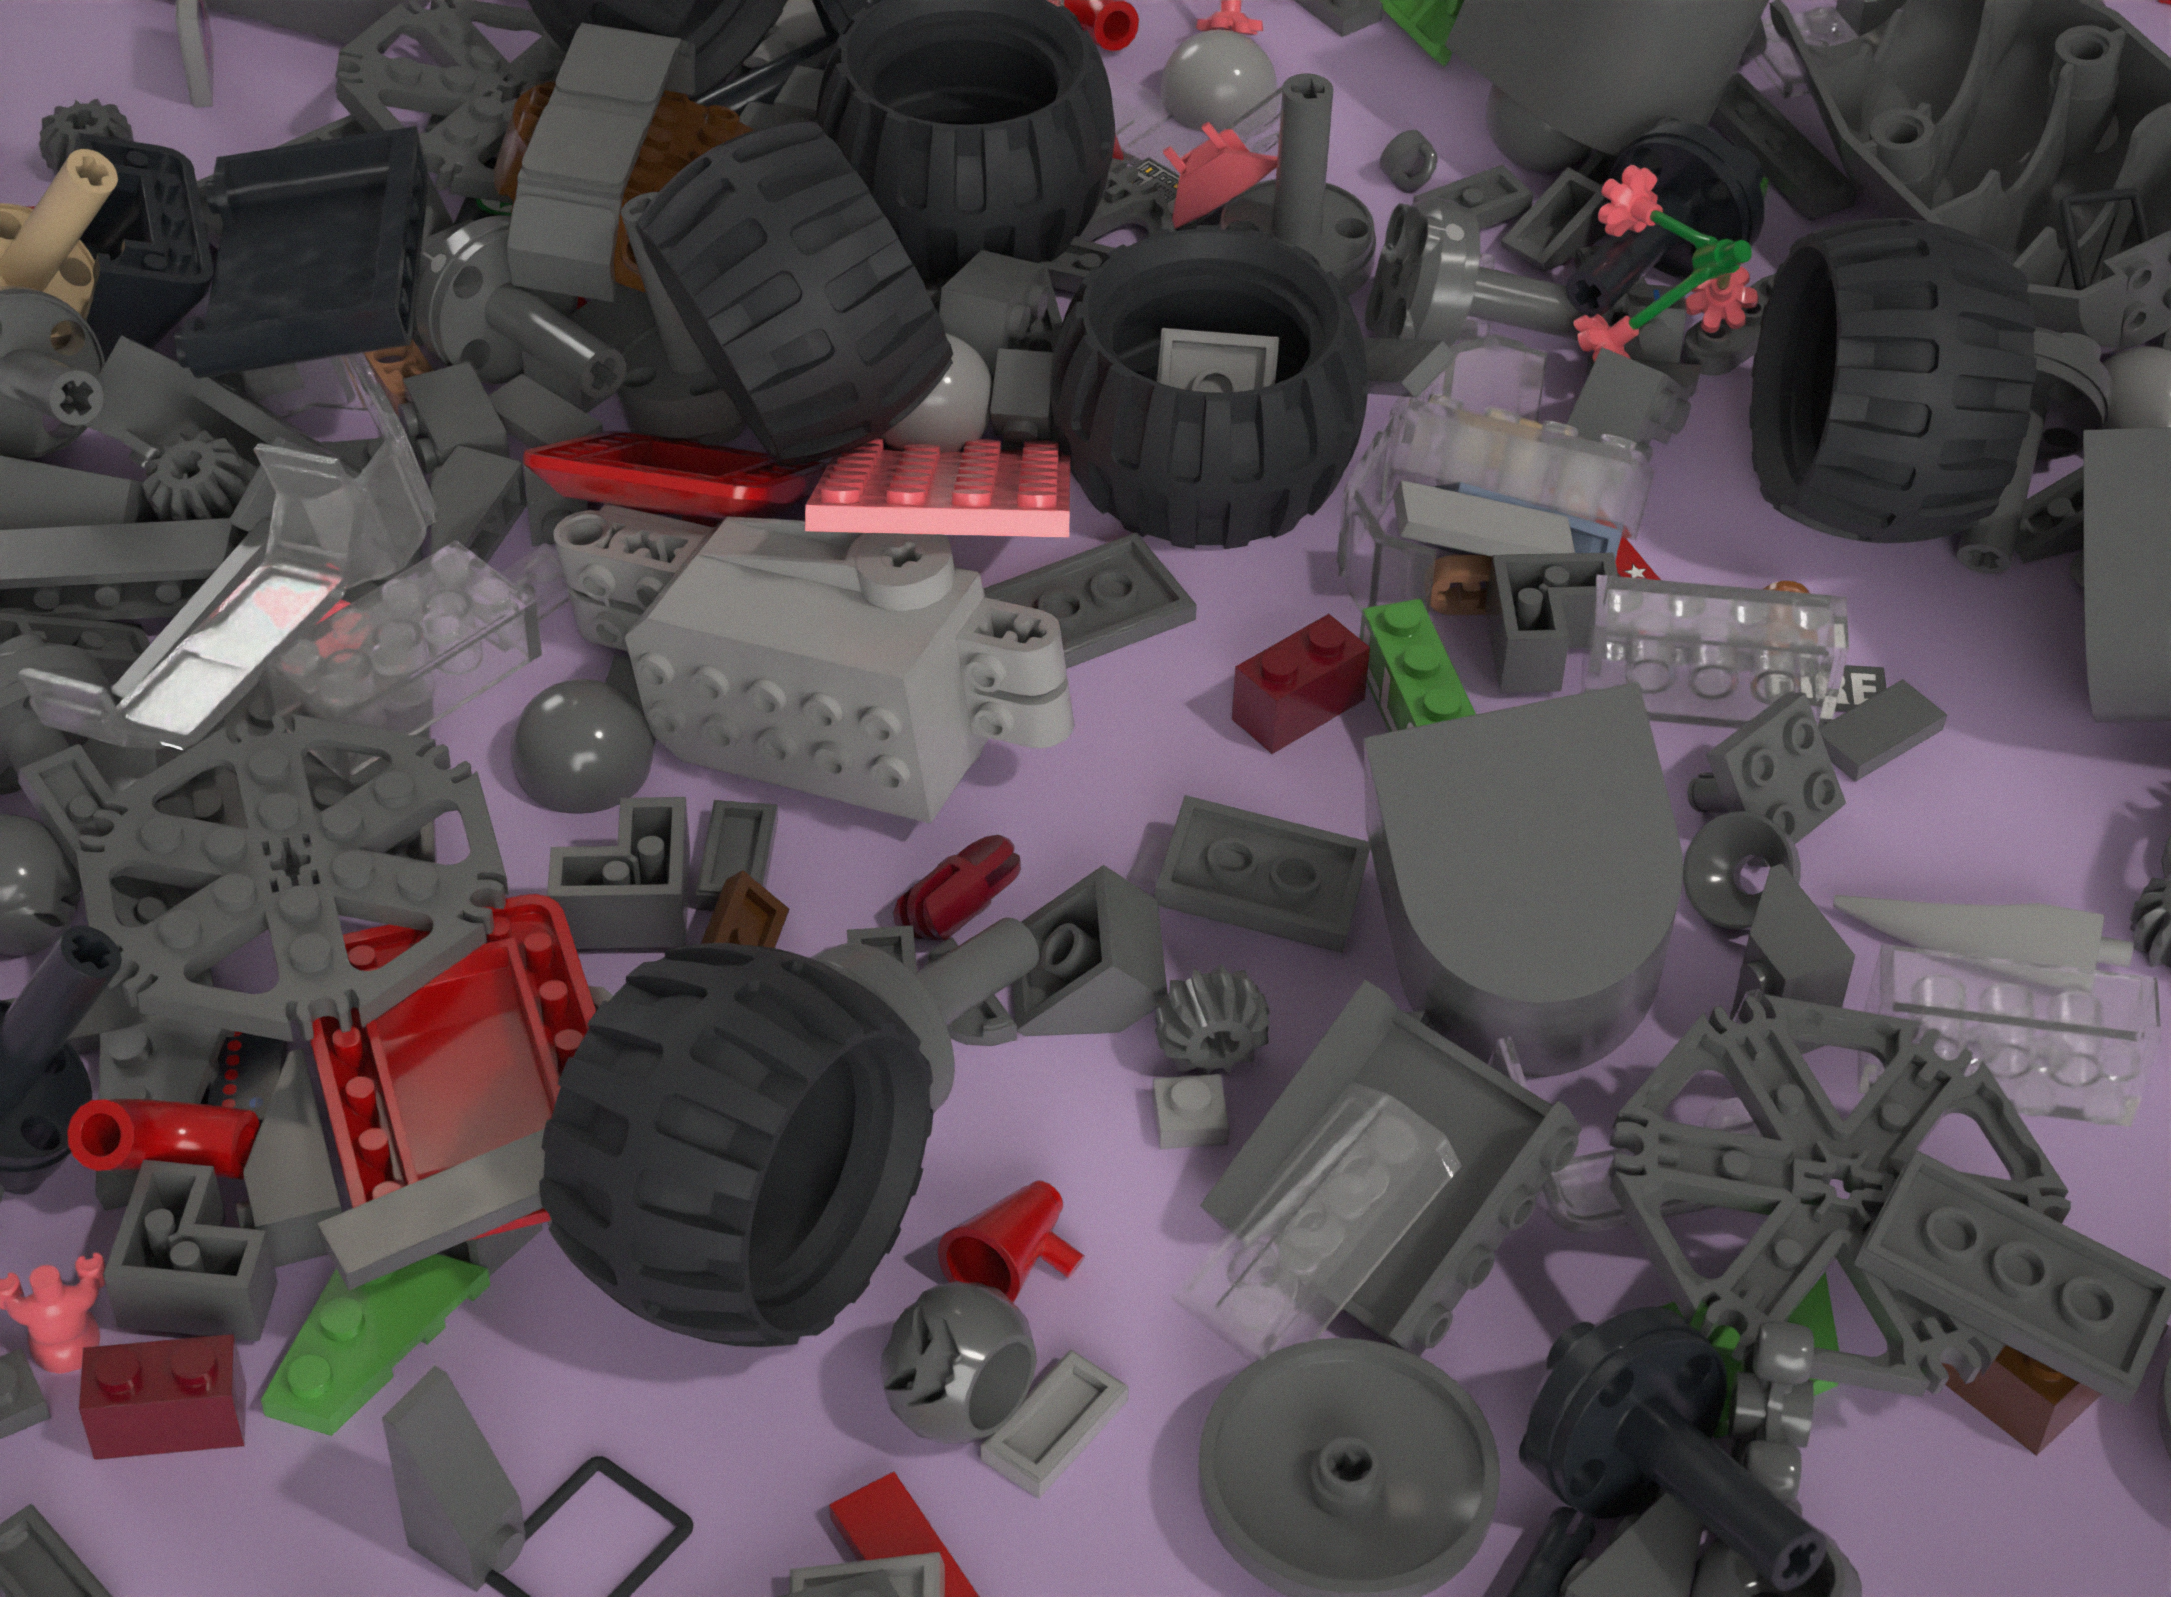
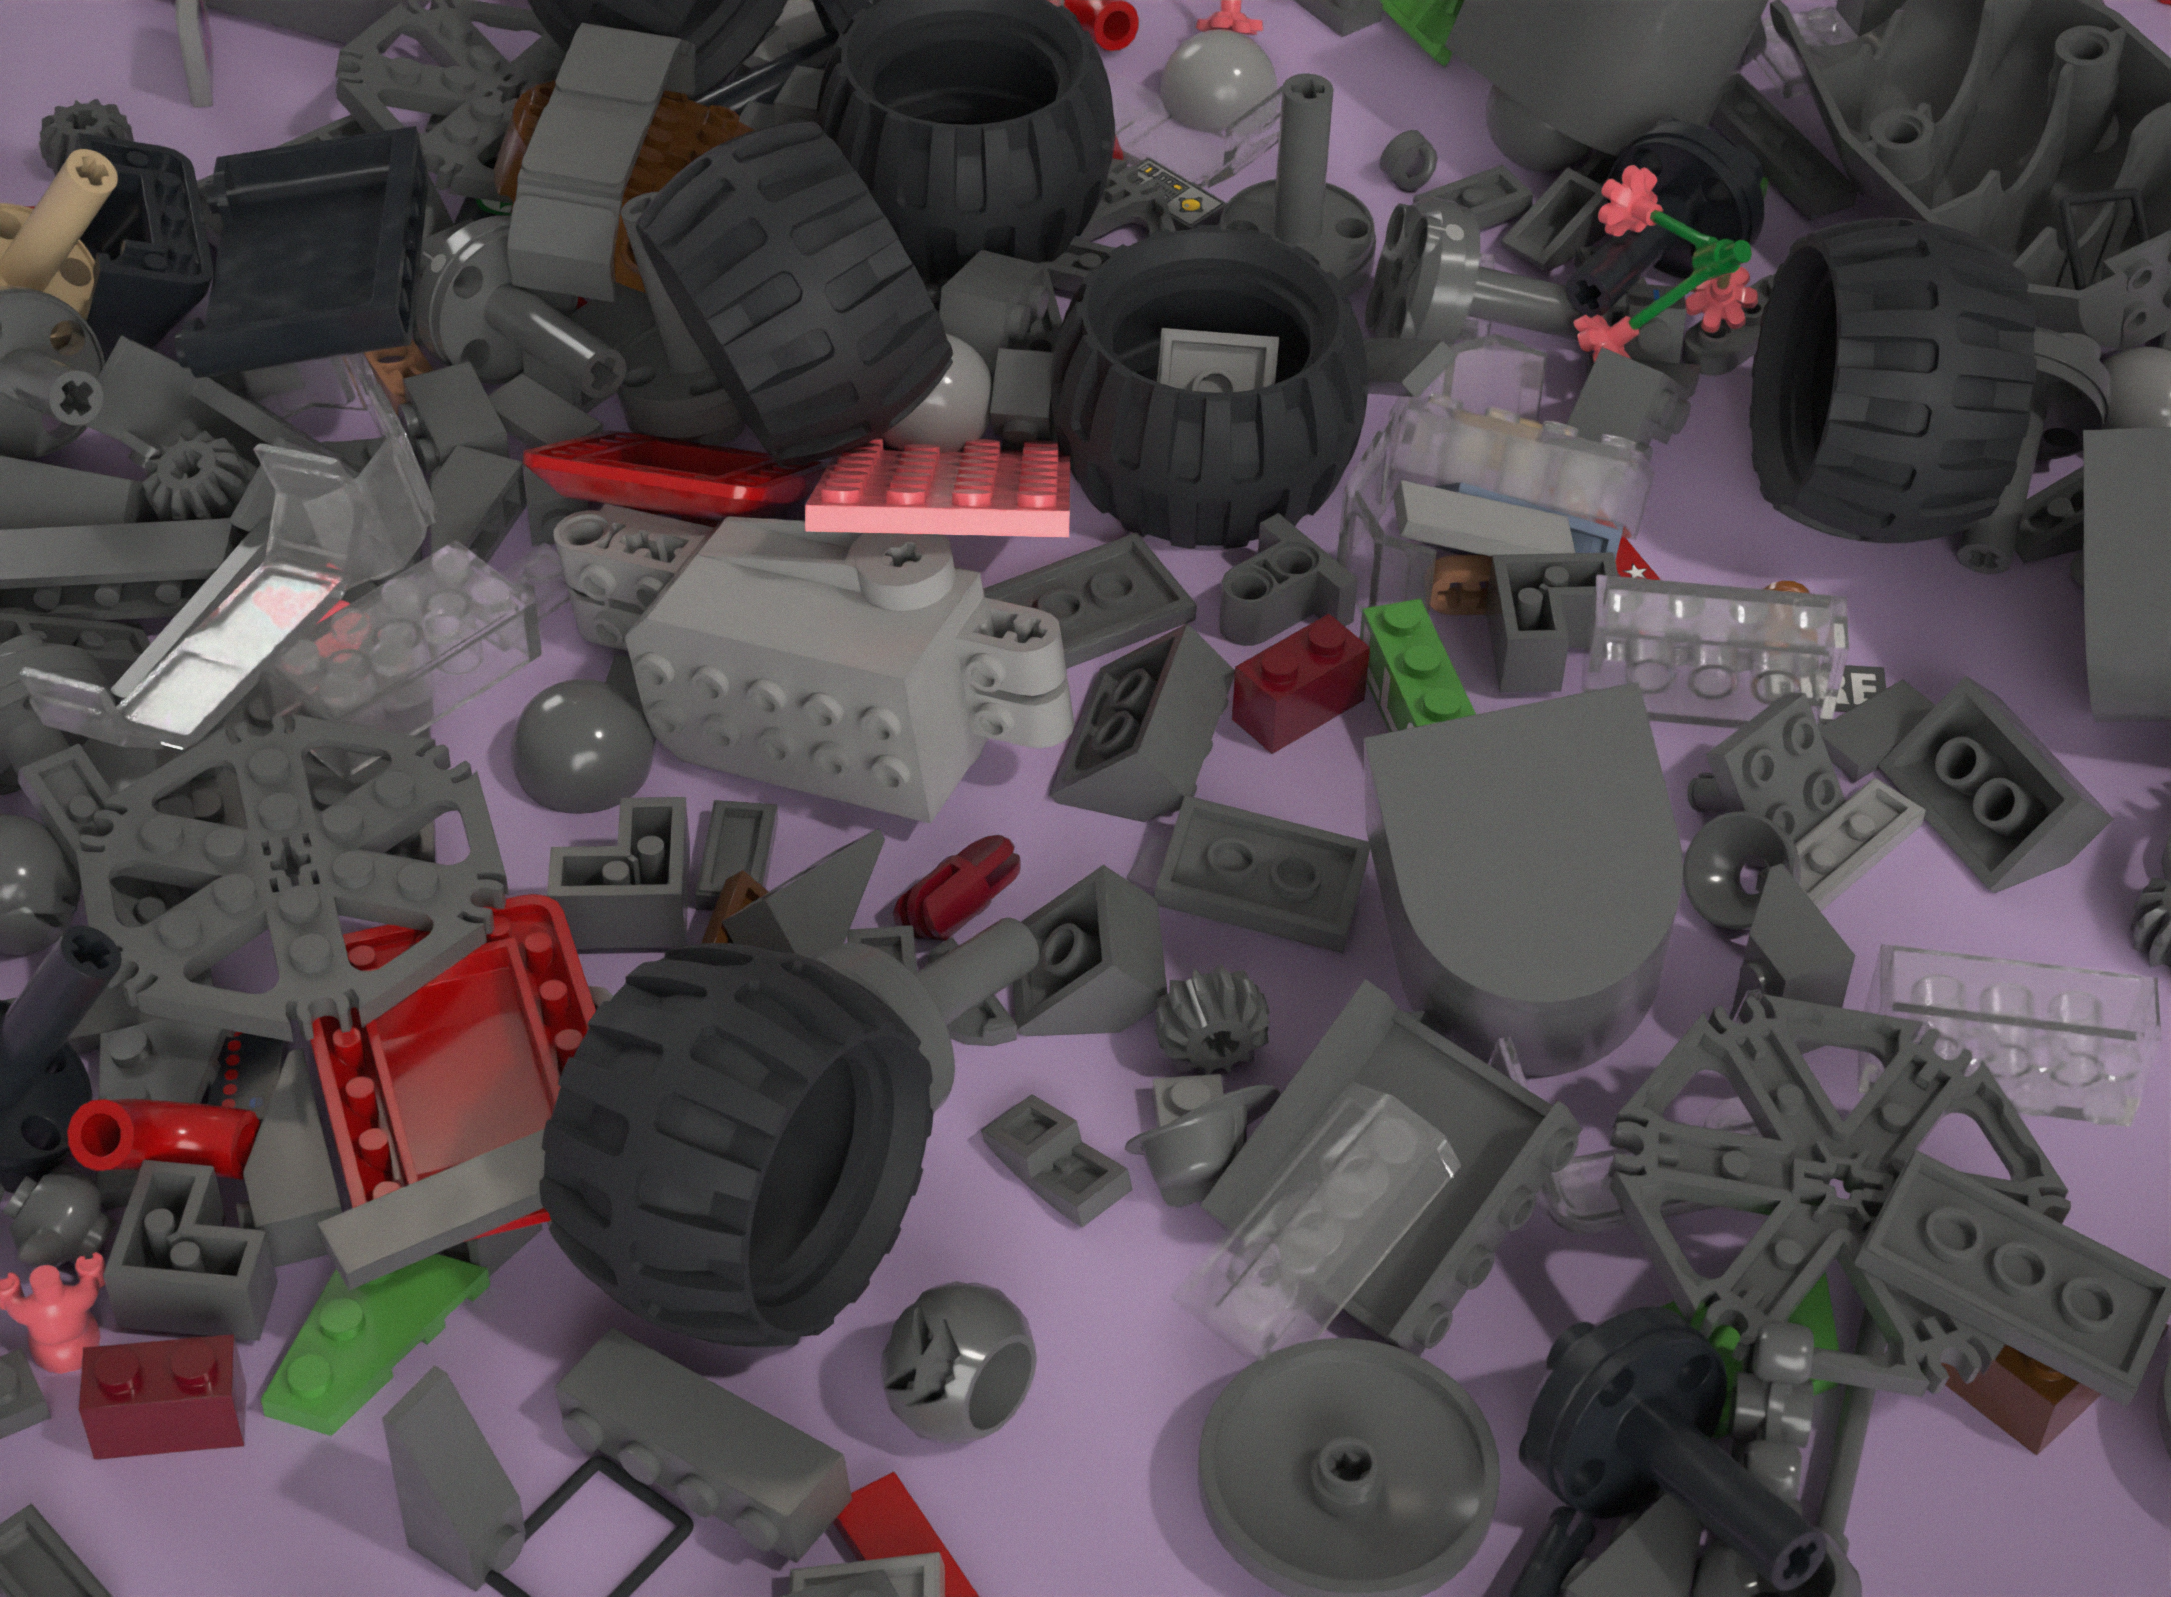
(57, 1218): none -> dark grey piece
(703, 1445): none -> dark grey brick
(813, 906): none -> dark grey slope
(1007, 1239): red piece -> none
(1052, 1160): none -> dark grey slope
(1055, 1423): light grey tile -> none
(1146, 729): none -> dark grey slope
(1199, 1146): none -> dark grey piece
(1215, 174): coral piece -> none
(1283, 586): none -> dark grey tile
(1849, 1442): none -> dark grey bar
(1852, 841): none -> light grey tile
(1993, 789): none -> dark grey slope
(1999, 931): light grey piece -> none

